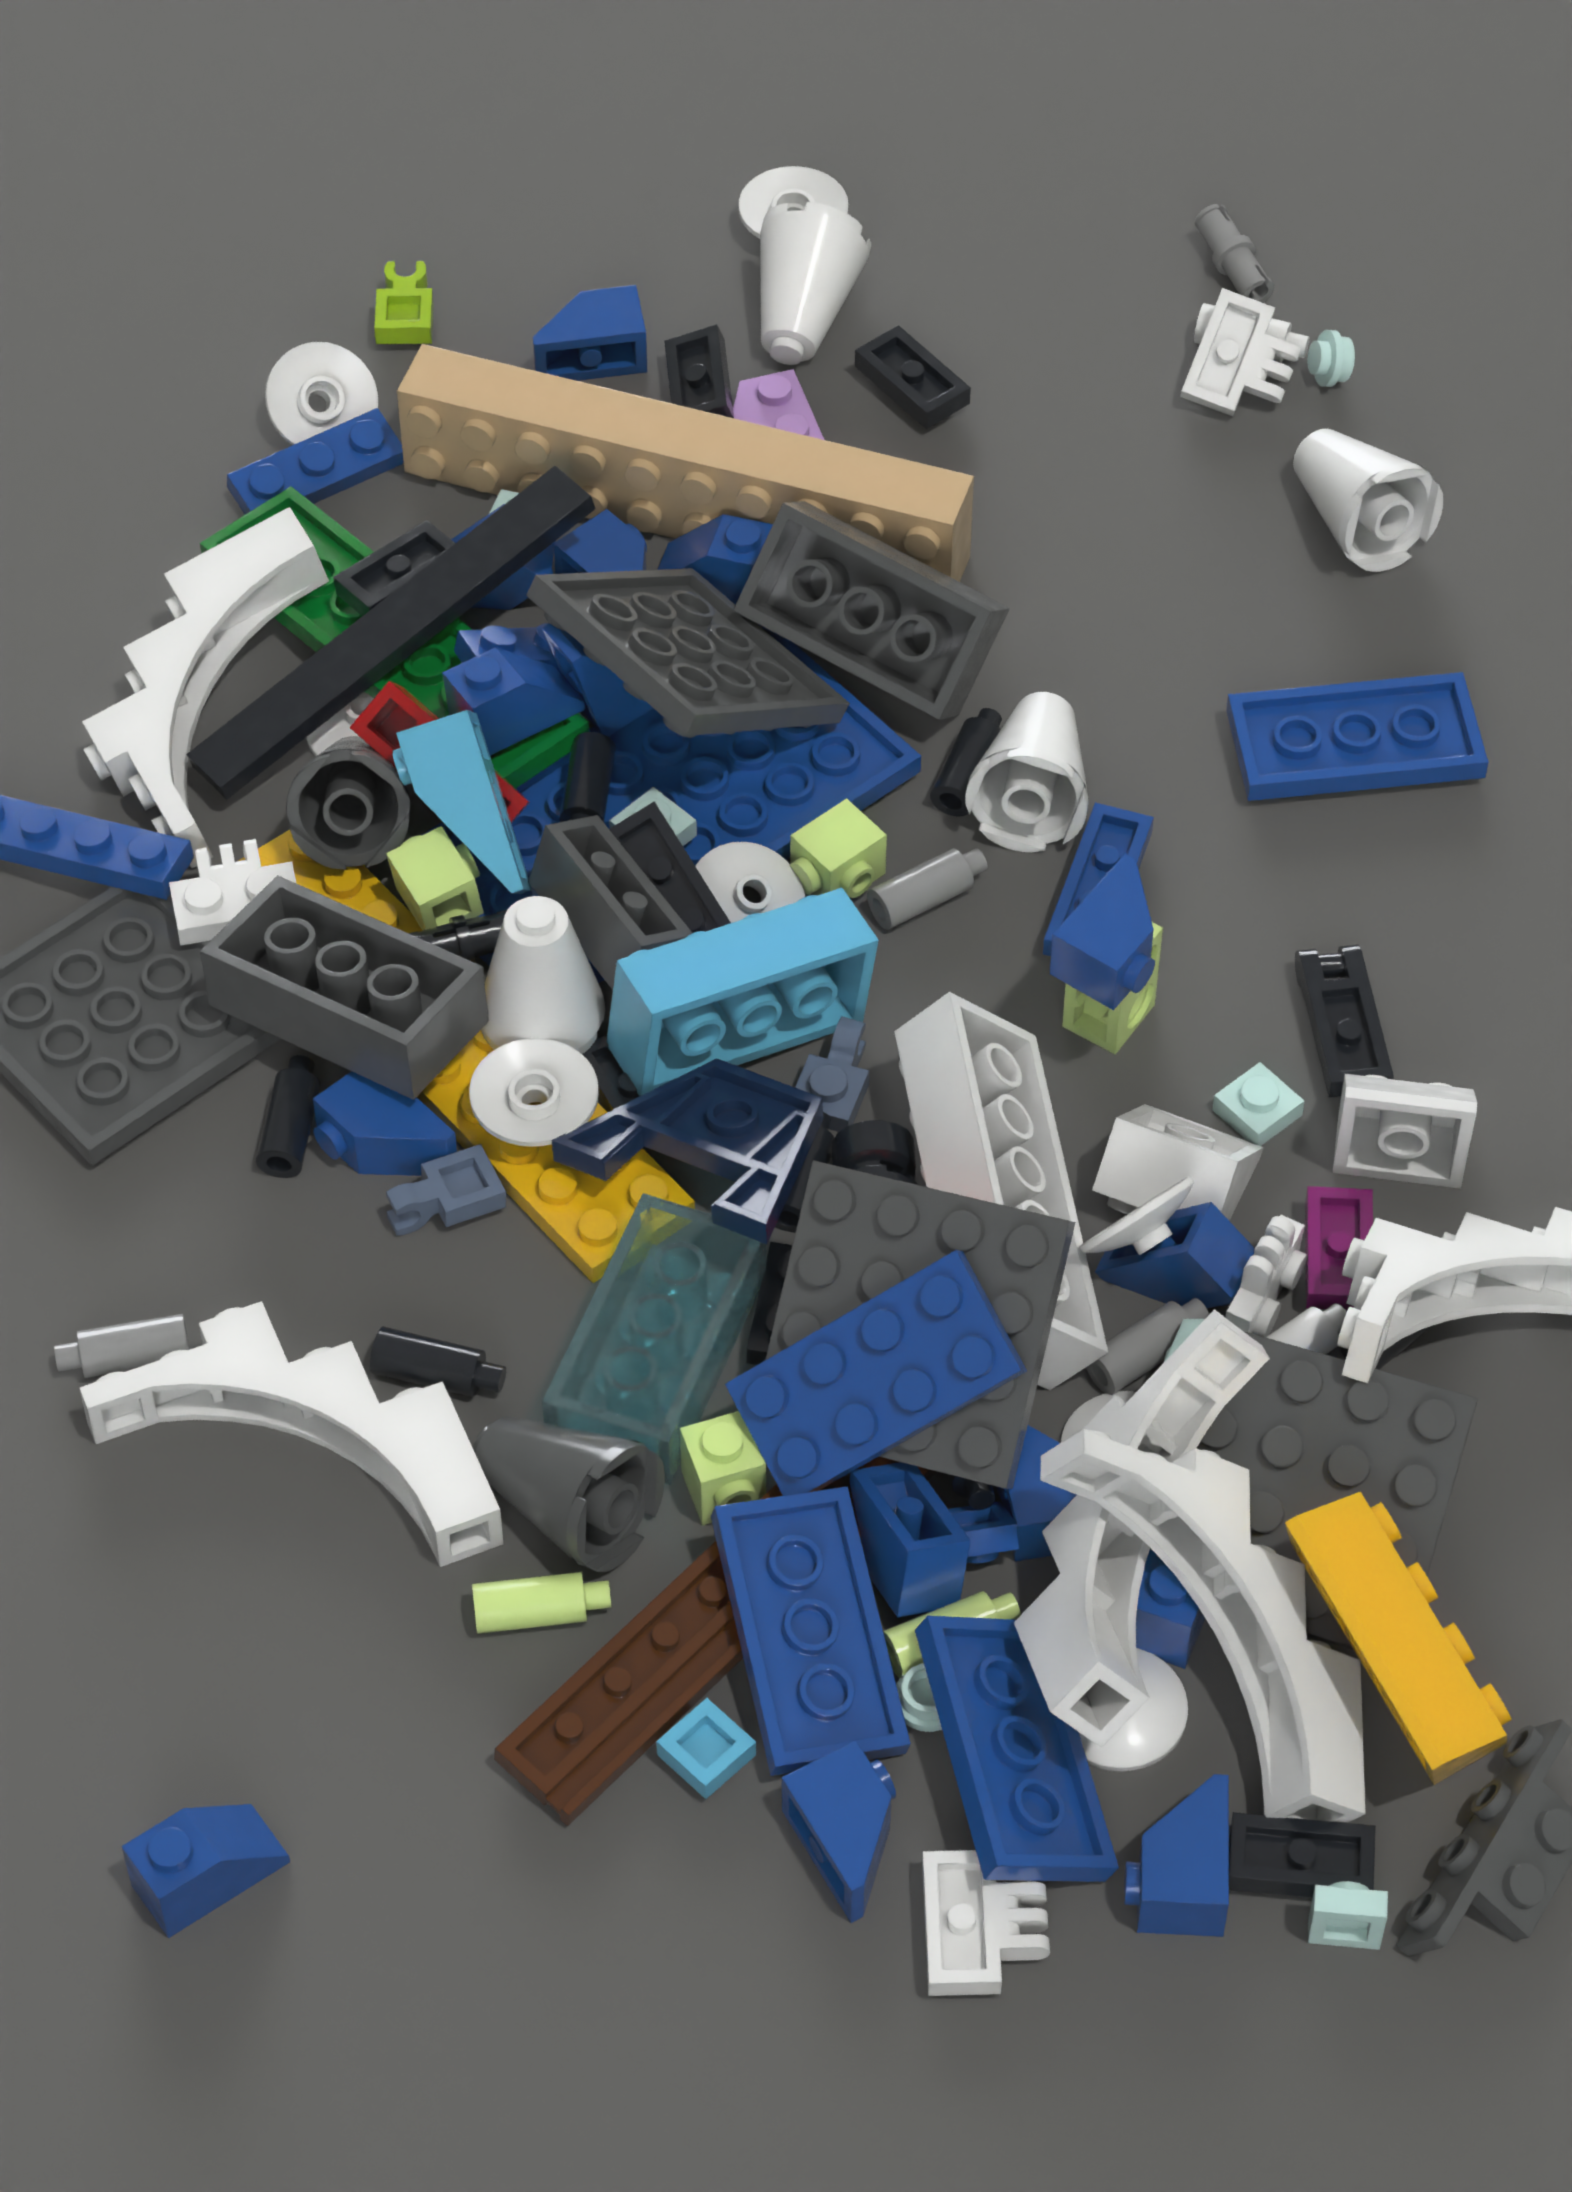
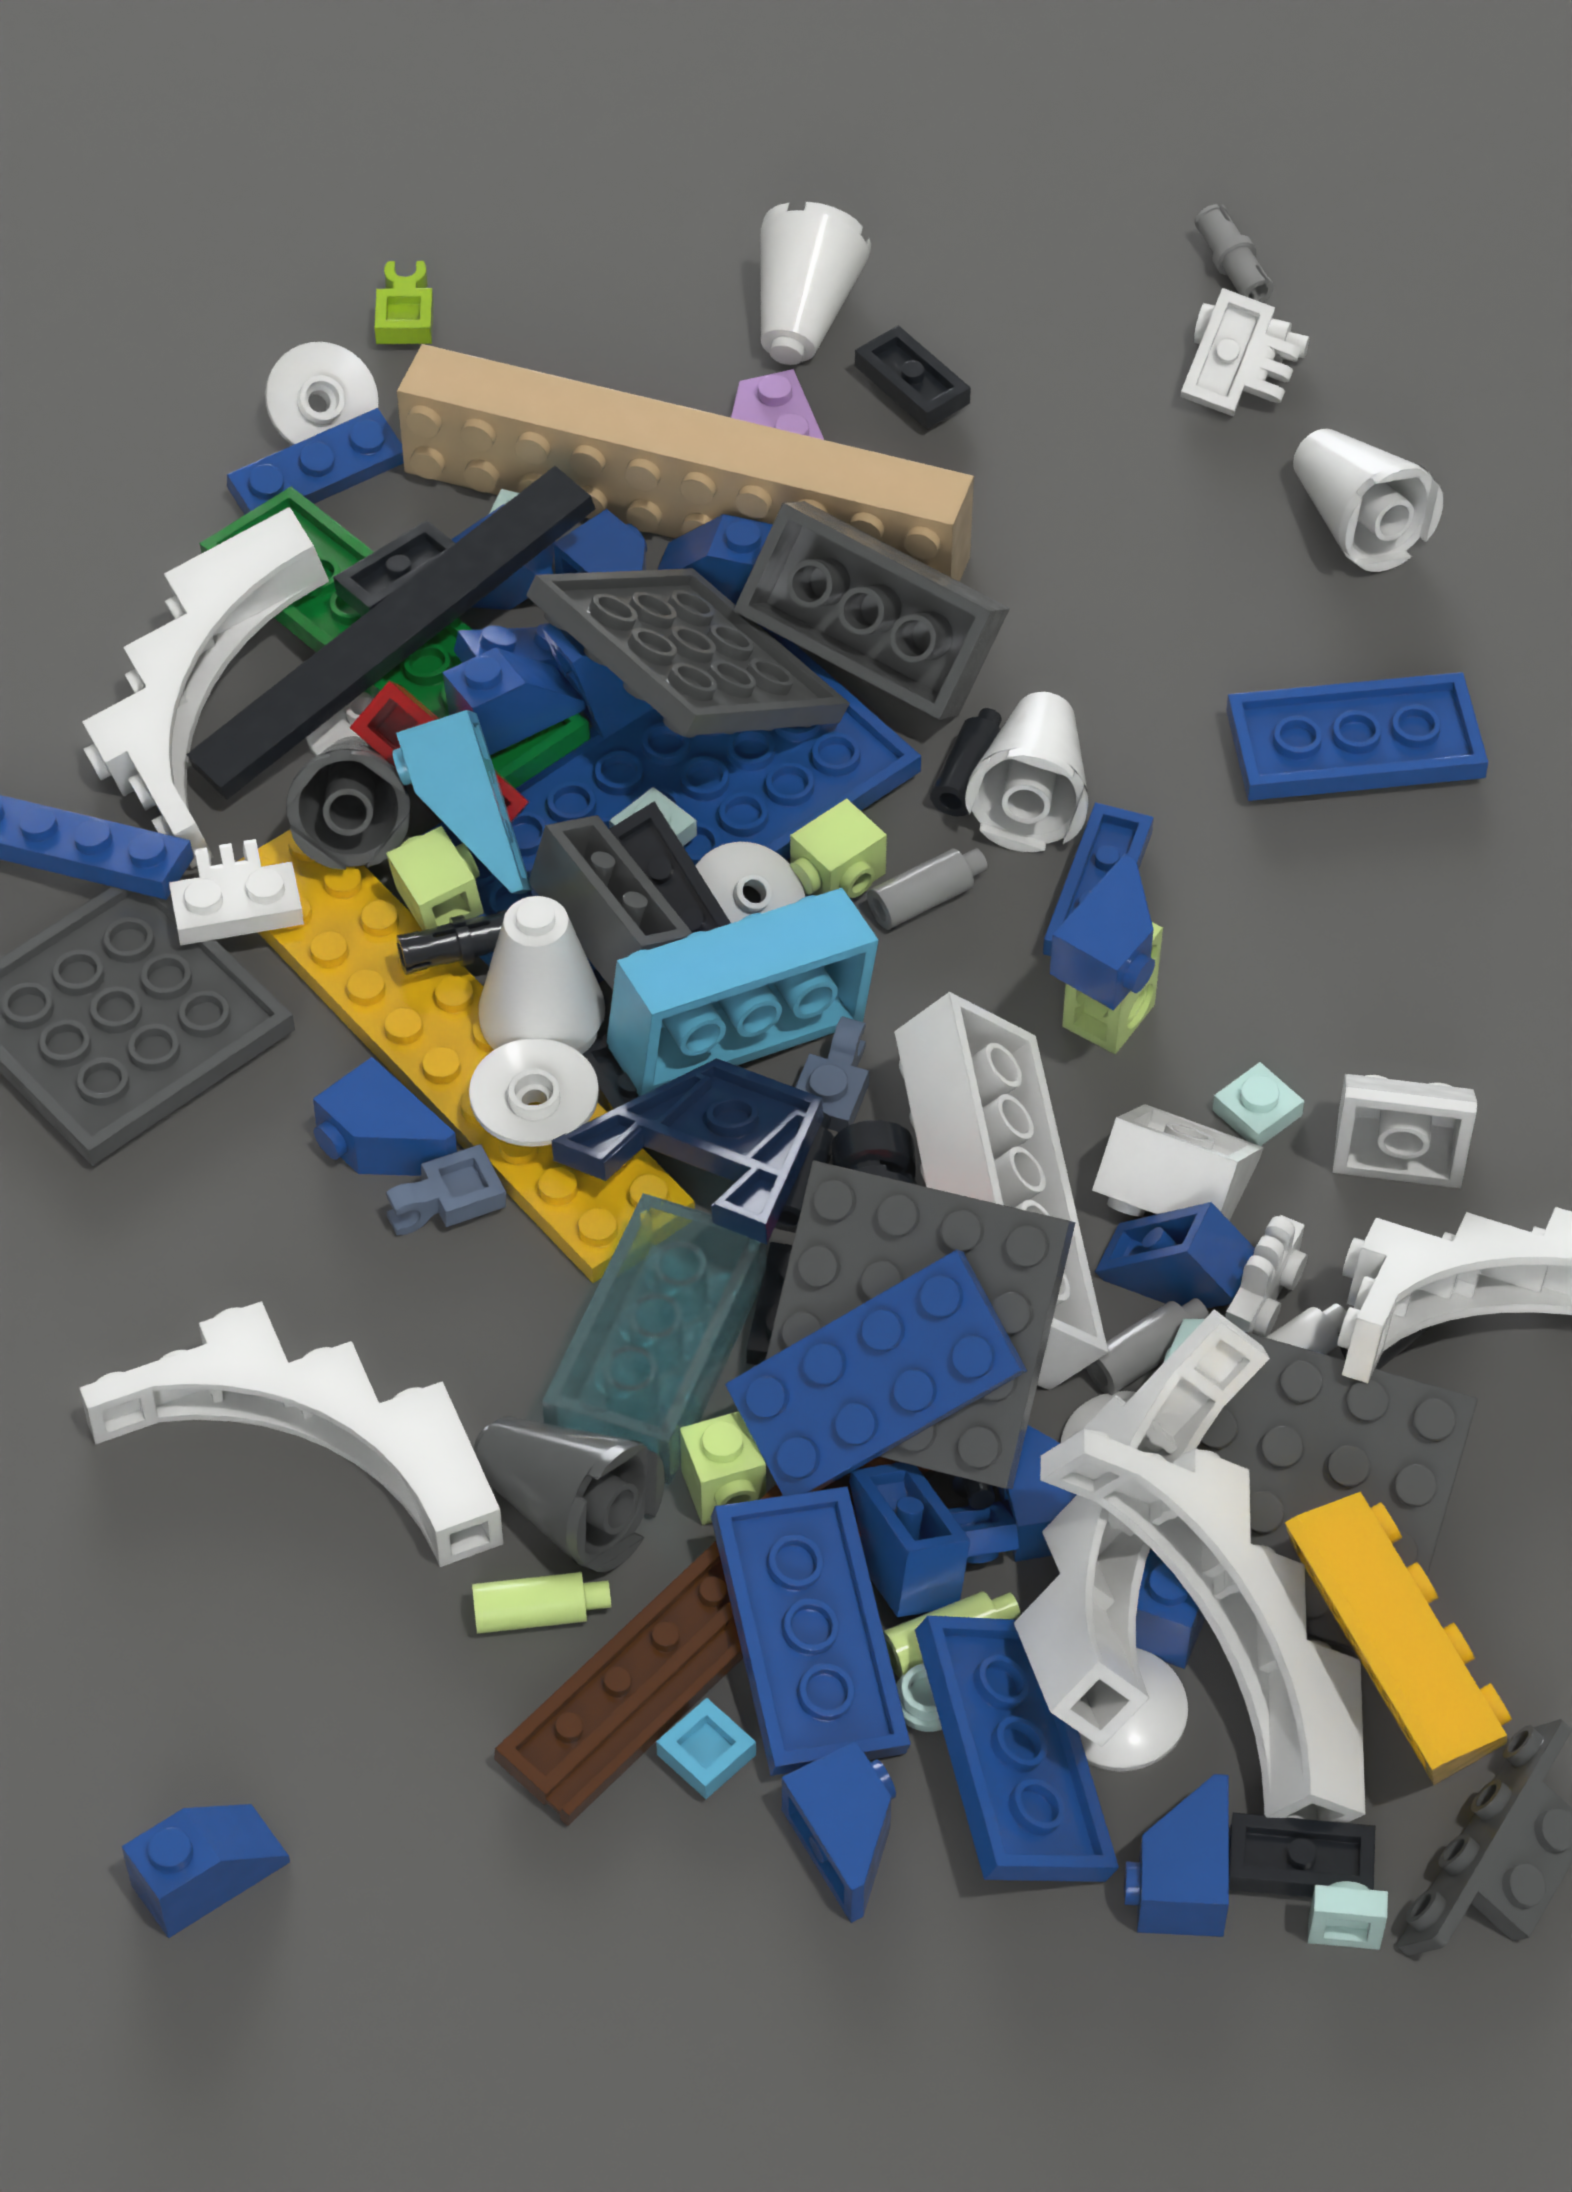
(122, 1346): light grey cylinder -> none
(288, 1119): black cylinder -> none
(345, 986): dark grey brick -> none
(432, 1360): black cylinder -> none
(588, 777): black cylinder -> none
(594, 336): blue slope -> none
(699, 371): black plate -> none
(787, 185): white dish -> none
(977, 1924): white hinge -> none
(1144, 1225): white dish -> none
(1331, 358): light aqua plate -> none
(1331, 1223): magenta plate -> none
(1342, 1015): black plate -> none

